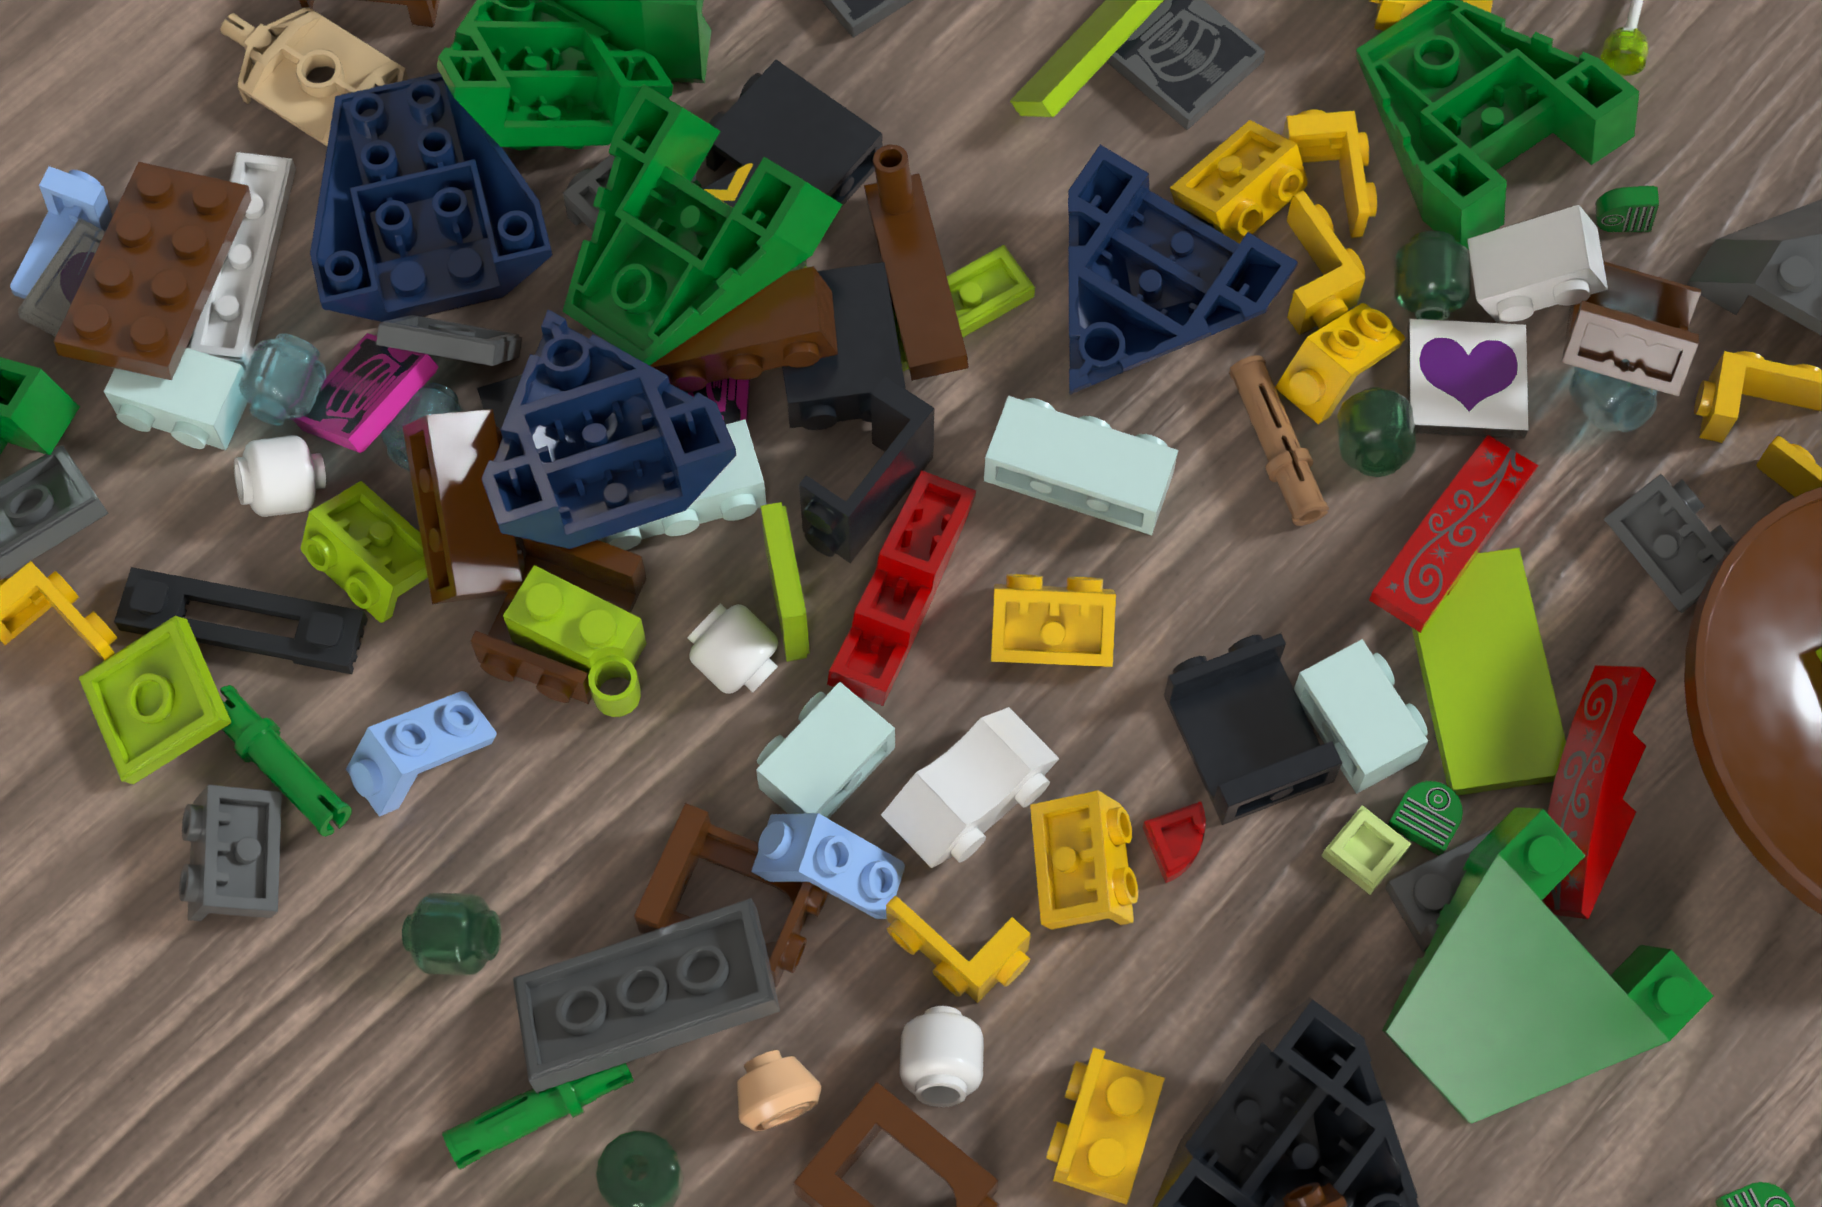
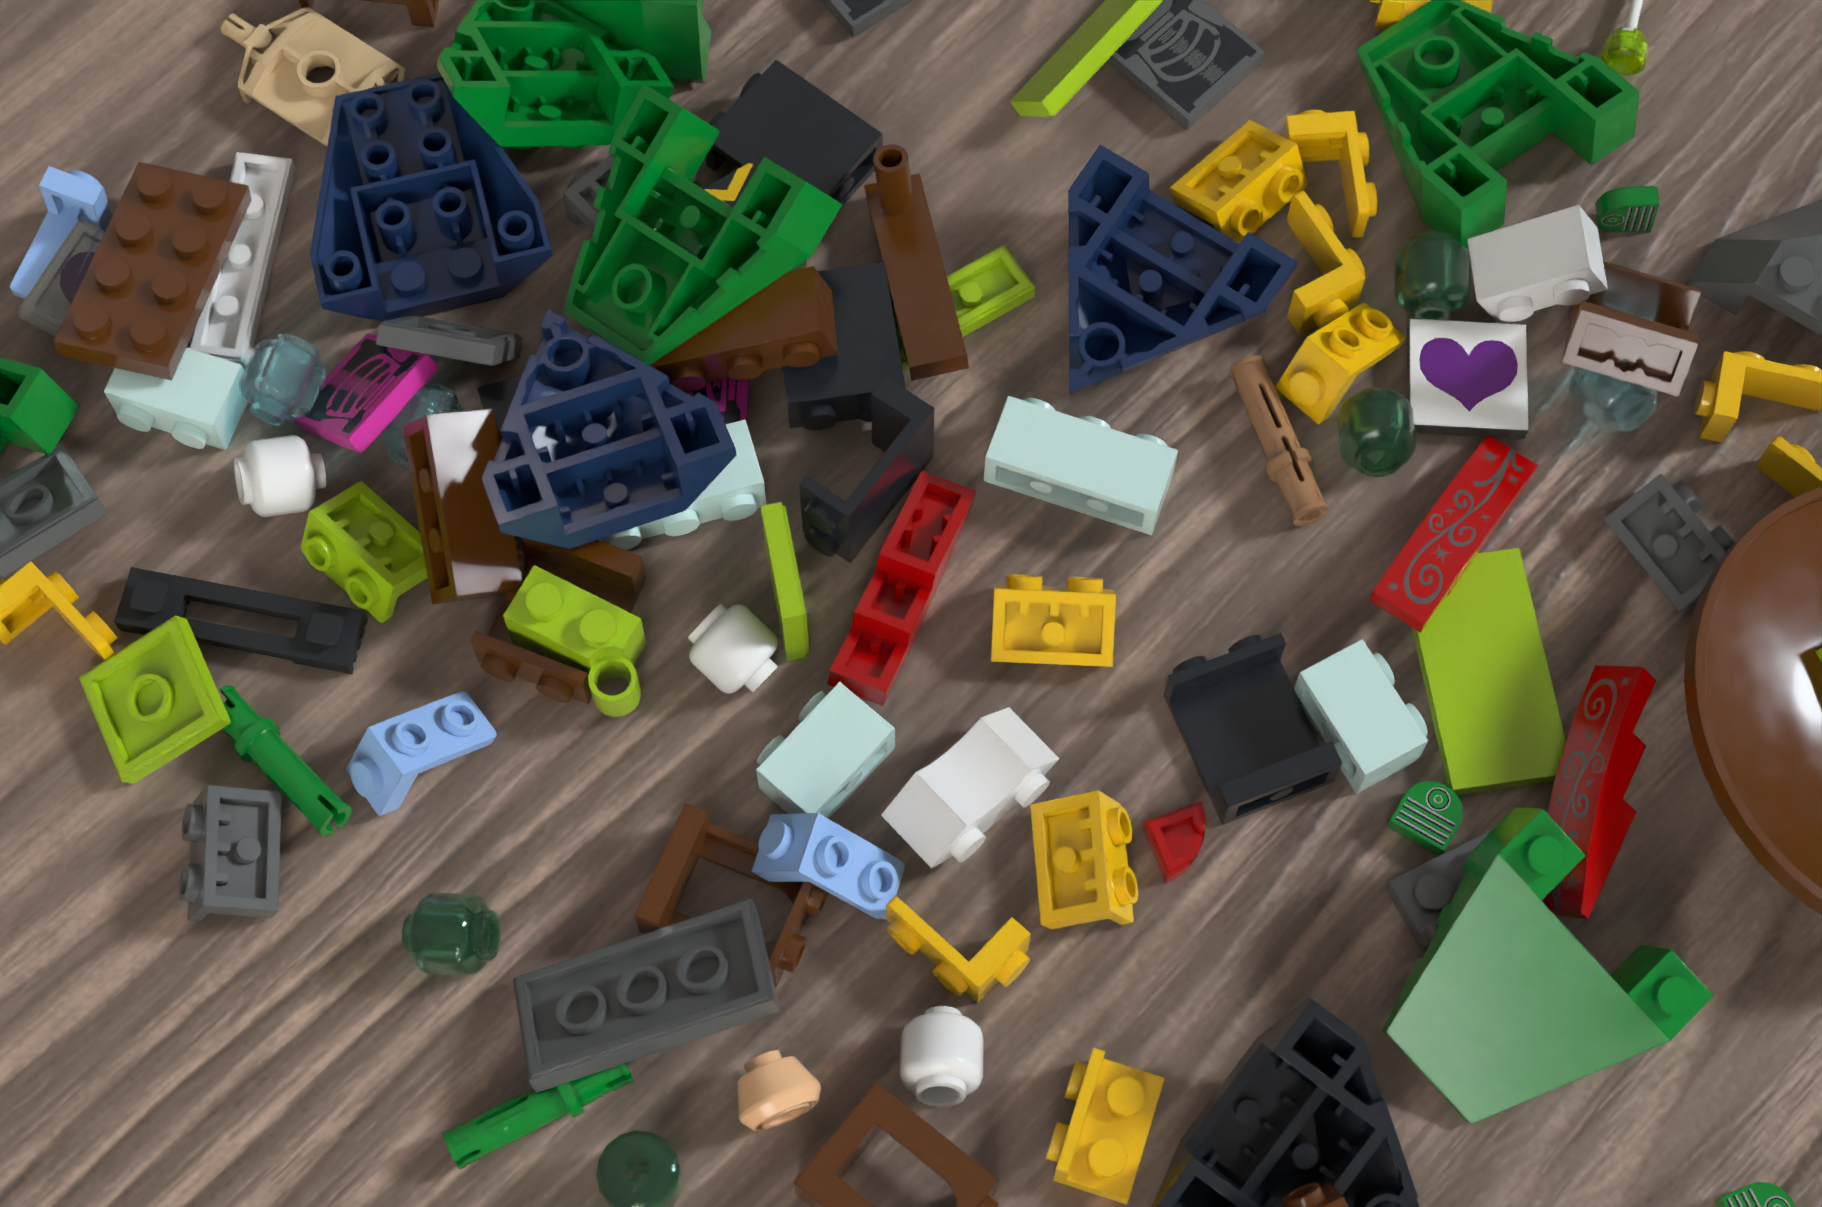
(1366, 849): yellowish green tile -> none

